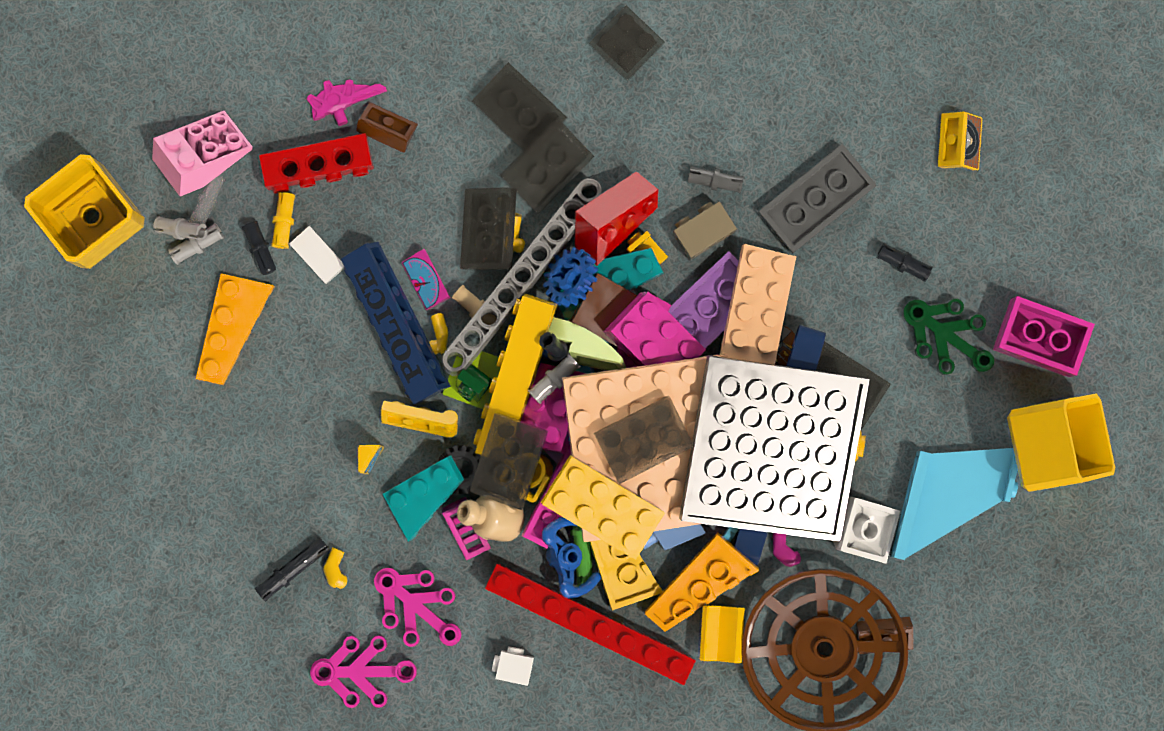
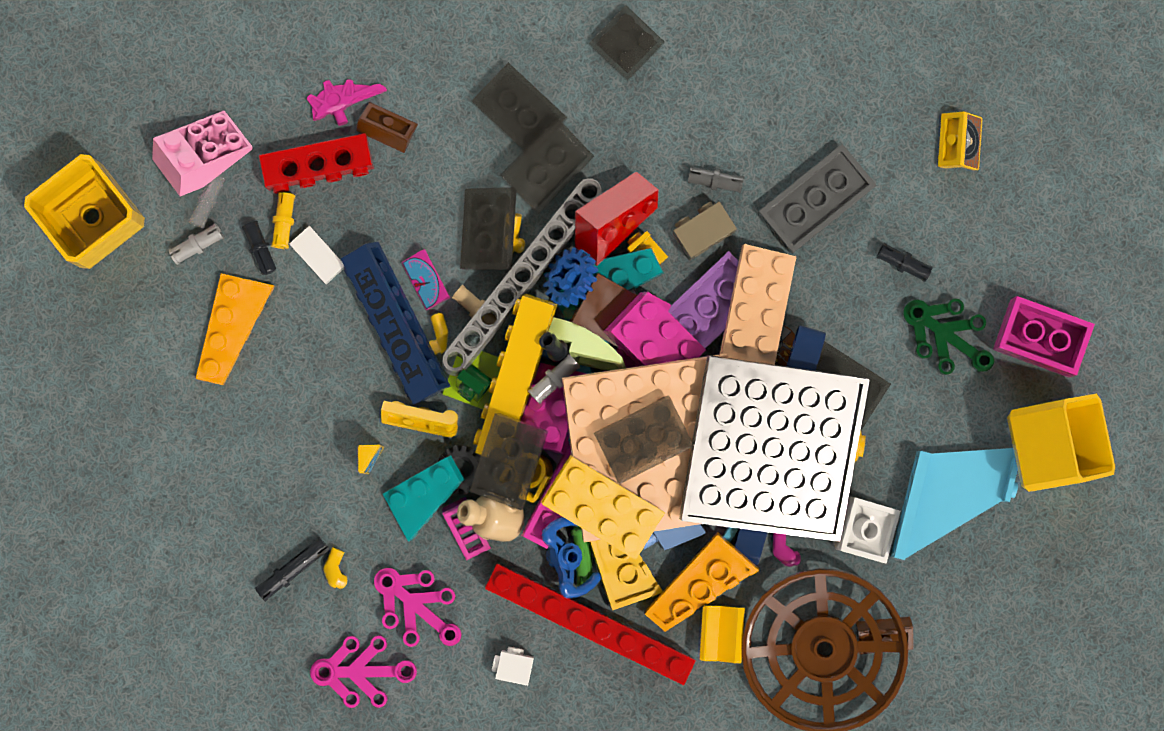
(180, 228): light grey pin -> none

